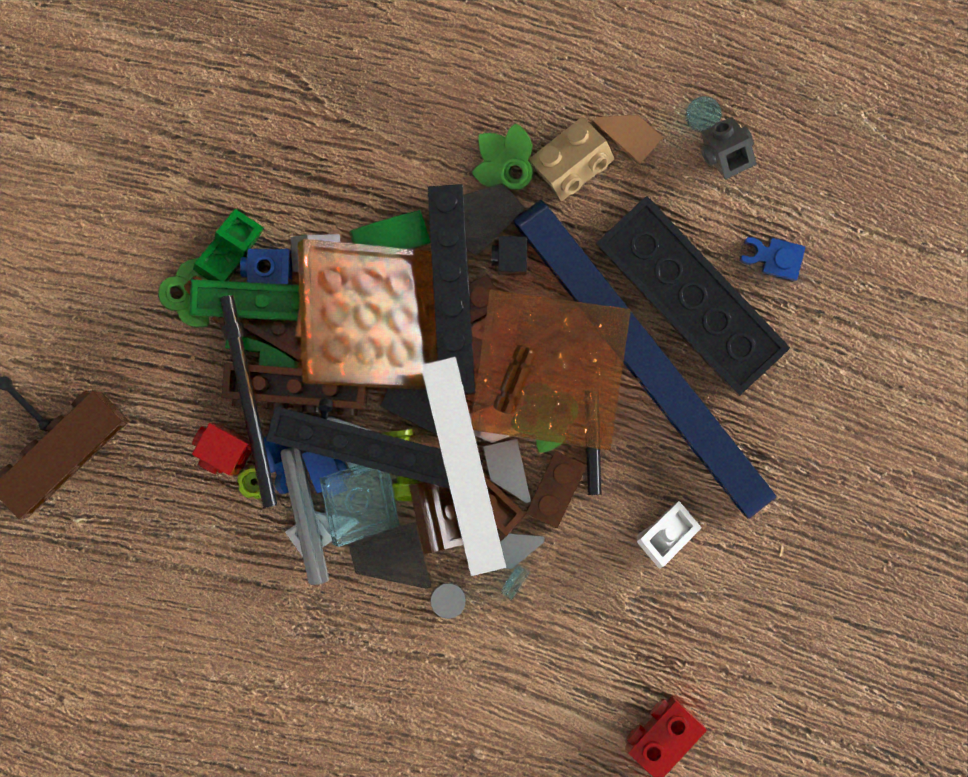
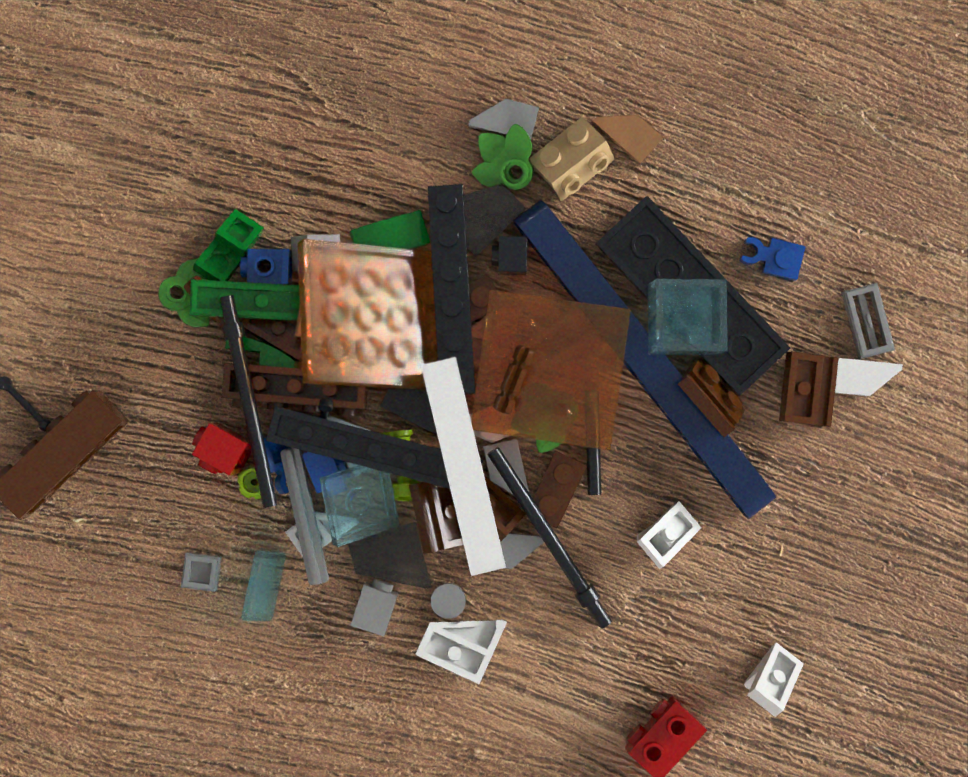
(201, 571): none -> light grey tile
(263, 585): none -> clear light blue slope
(375, 607): none -> light grey brick
(461, 646): none -> white wing
(503, 115): none -> light grey tile
(515, 582): clear light blue tile -> none
(586, 593): none -> black bar
(687, 317): none -> clear light blue brick
(703, 113): clear light blue tile -> none
(712, 398): none -> reddish brown plate
(728, 147): dark grey brick -> none
(774, 679): none -> white slope
(808, 389): none -> reddish brown plate
(854, 322): none -> light grey tile
(863, 376): none -> white tile

